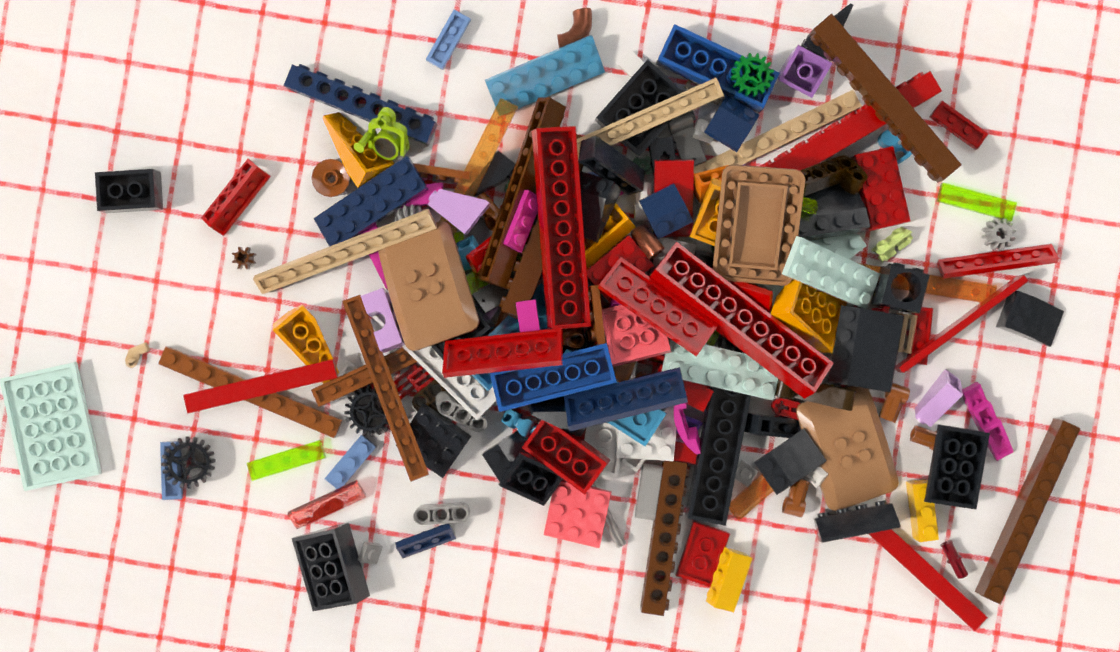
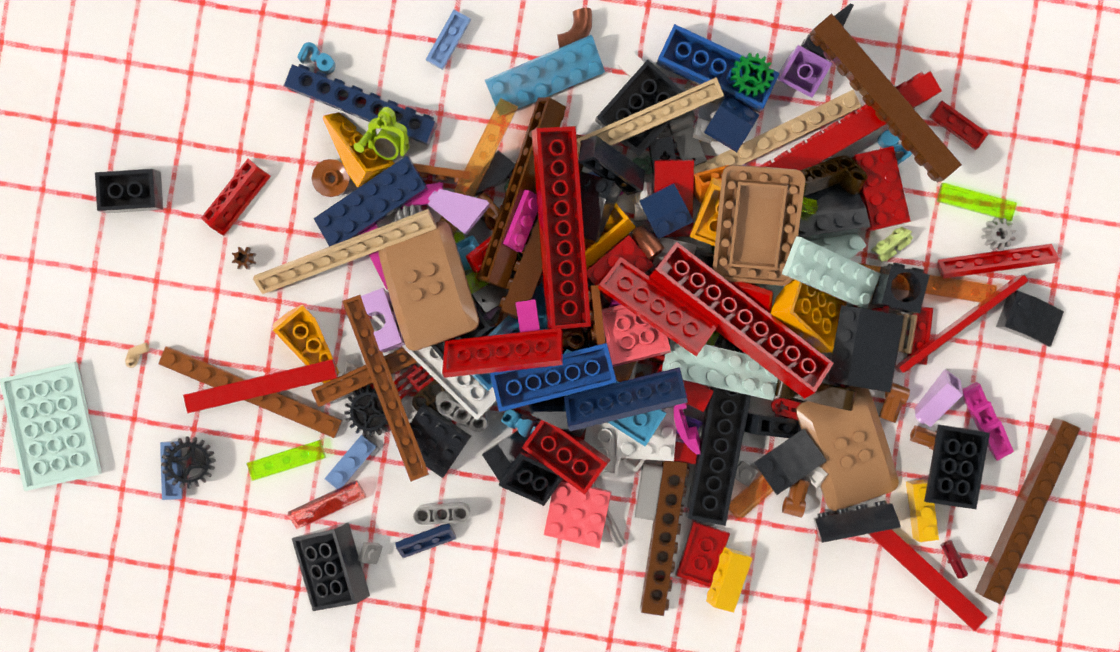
(323, 61): none -> dark azure leg

